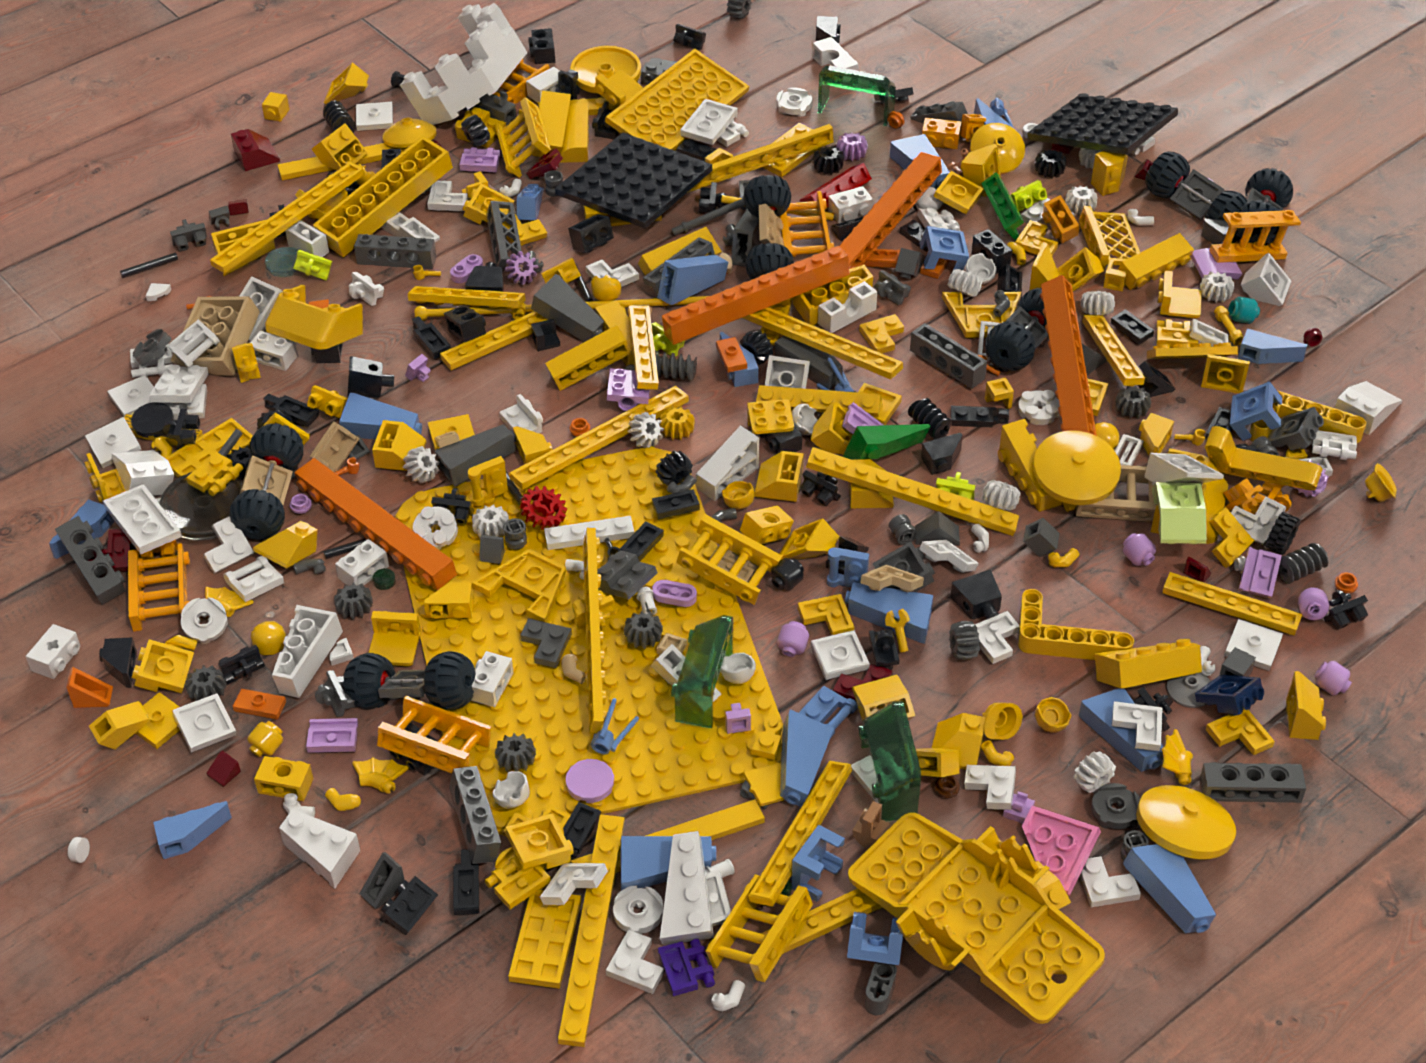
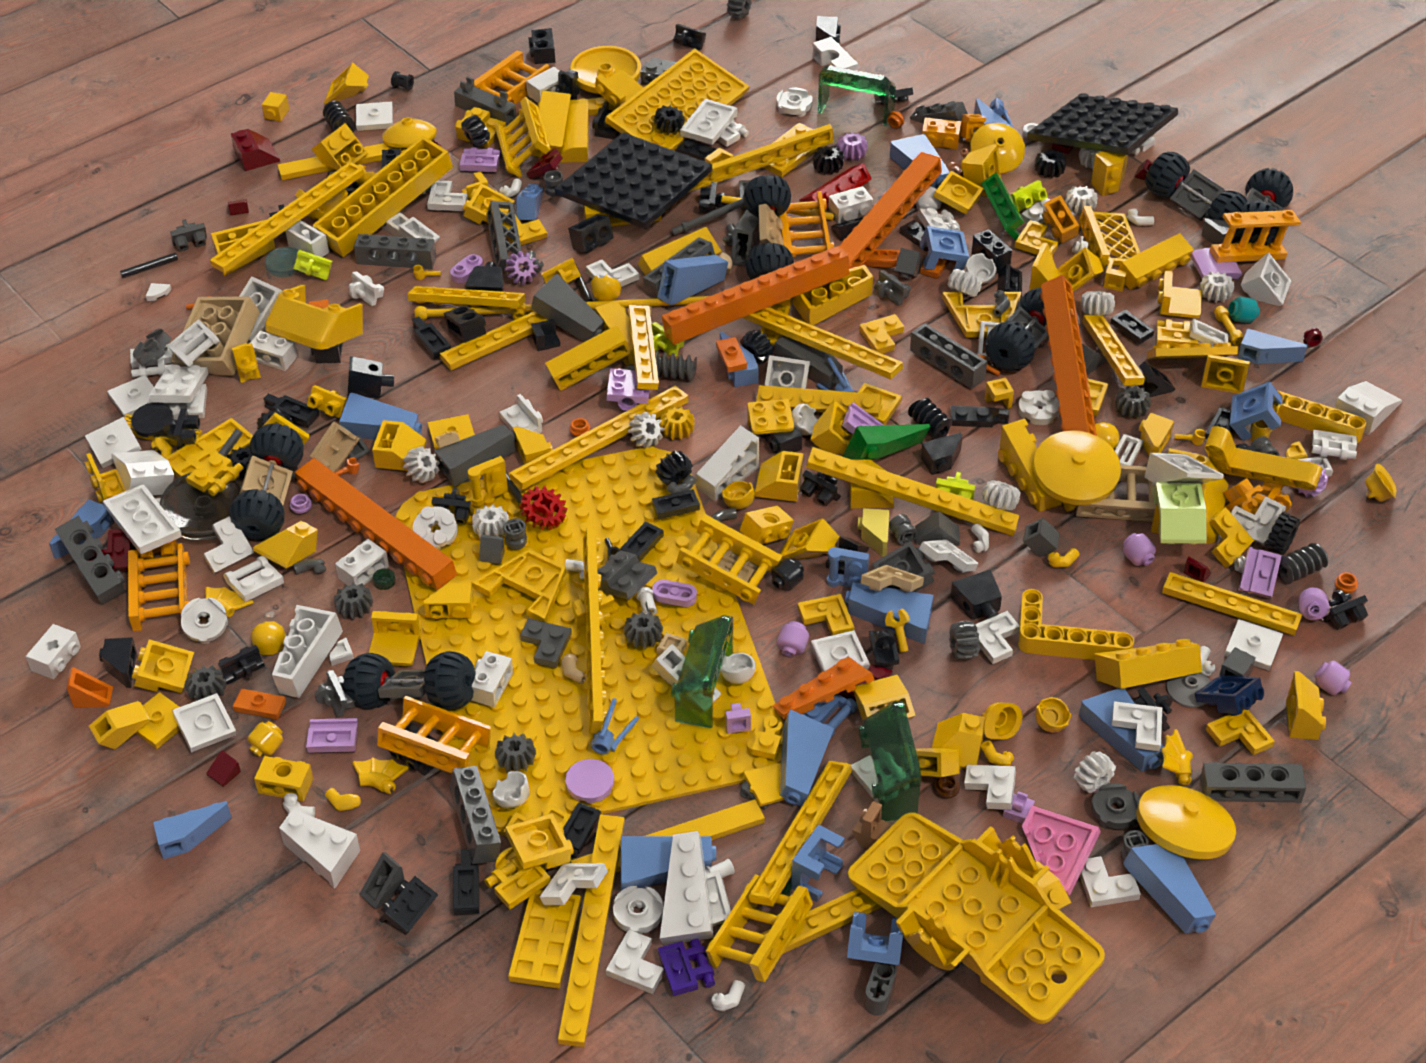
(78, 849): white tile -> none
(182, 642): yellow arm -> none
(219, 215): dark grey tile -> none
(342, 549): black bar -> none
(418, 369): lavender tile -> none
(495, 56): white brick -> none
(573, 534): white plate -> none
(668, 119): none -> black gear
(823, 687): none -> orange wing
(860, 302): white arch -> none
(875, 529): none -> light yellow slope
(1019, 251): yellow arm -> none
(1079, 245): none -> white plate
(1297, 429): dark grey plate -> none

